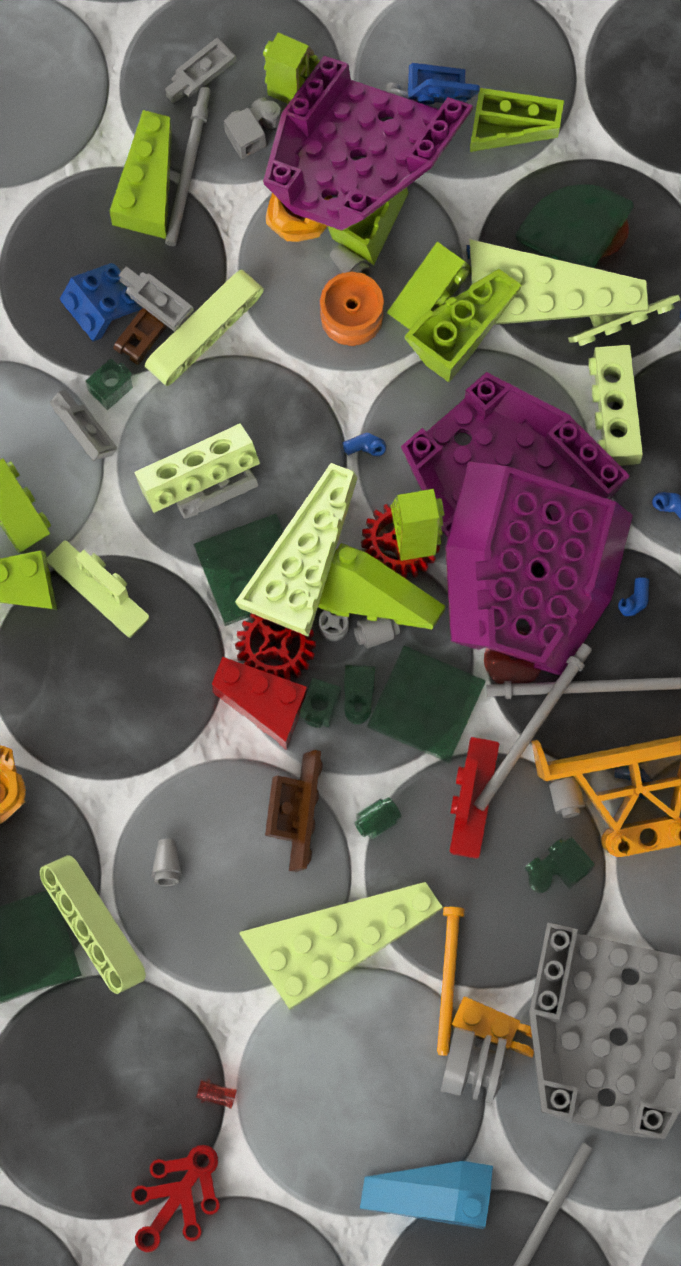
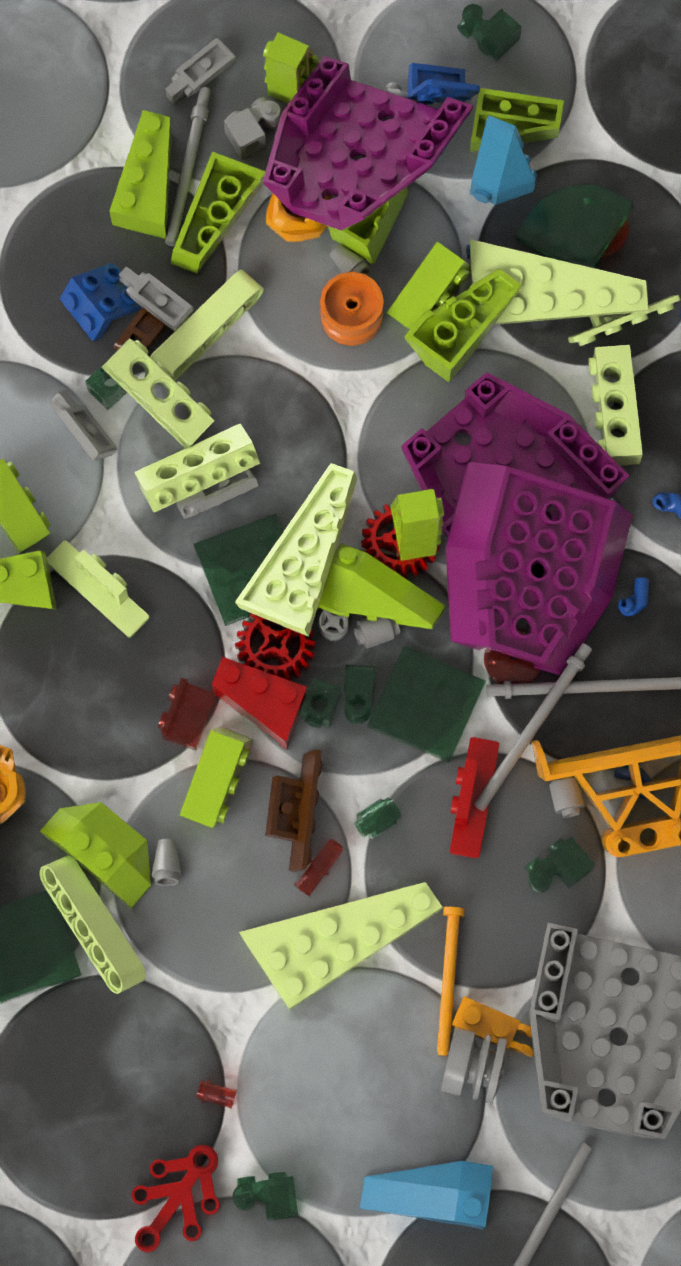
(103, 848): none -> lime wedge
(141, 389): none -> yellowish green brick
(187, 714): none -> clear red bracket
(216, 777): none -> lime wedge
(217, 205): none -> lime wedge
(276, 1193): none -> clear green brick
(319, 867): none -> clear red axle
(366, 442): blue arm -> none
(492, 35): none -> clear green brick
(501, 166): none -> dark azure wedge

